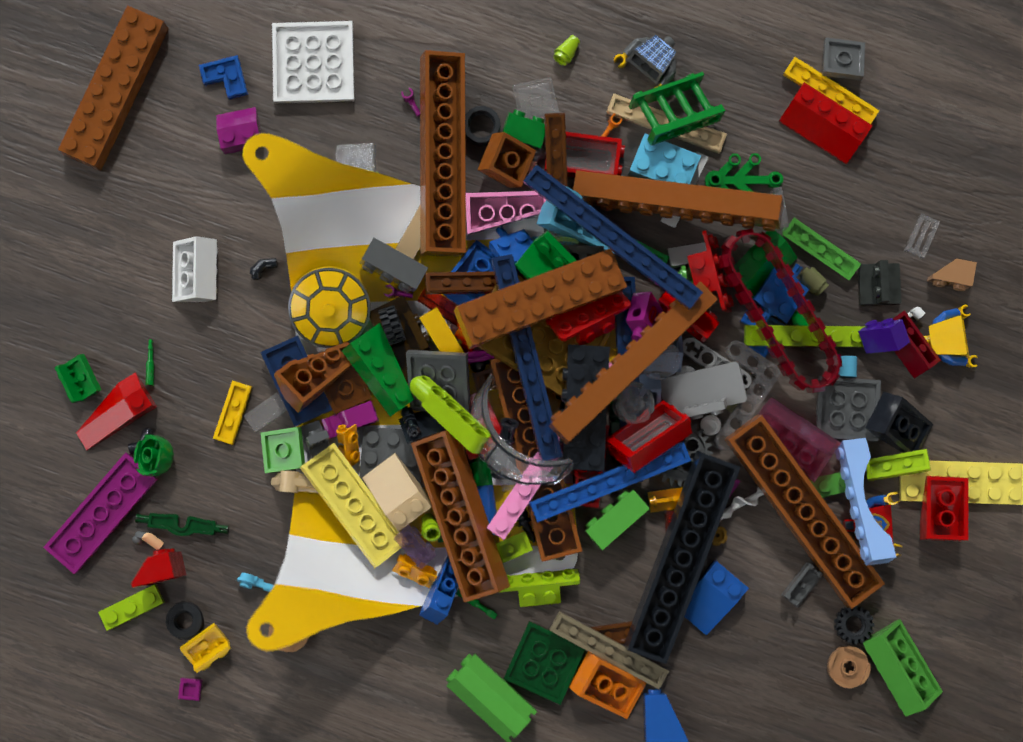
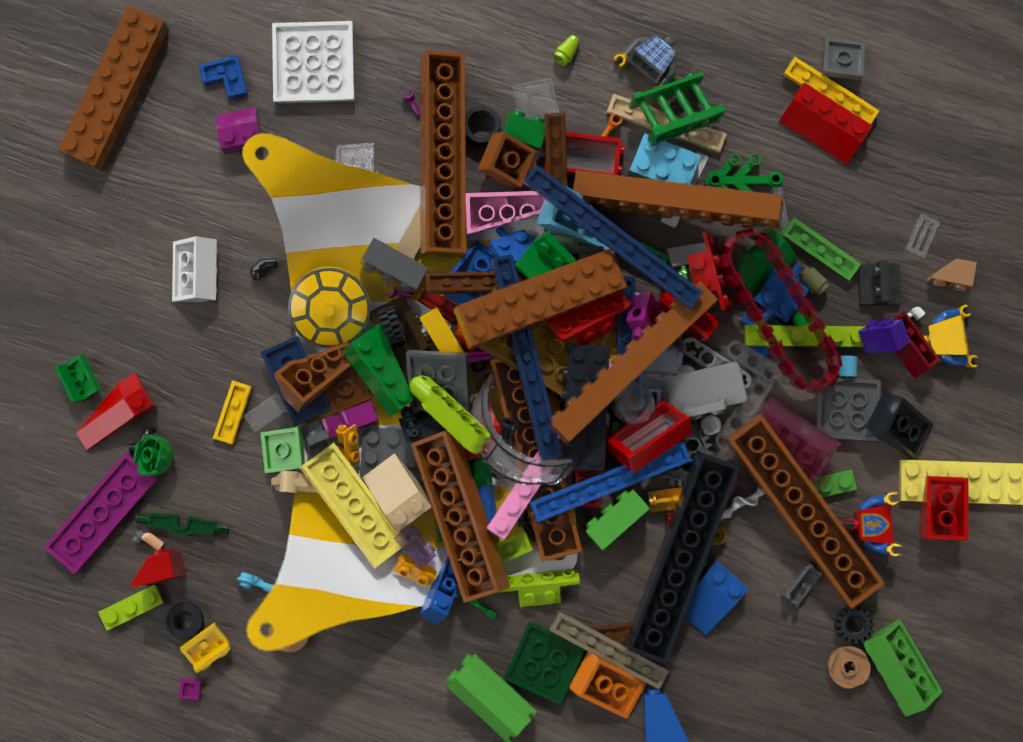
(150, 365): green piece -> none
(430, 528): lime cone -> none
(874, 541): light blue arch -> none
(898, 465): lime plate -> none

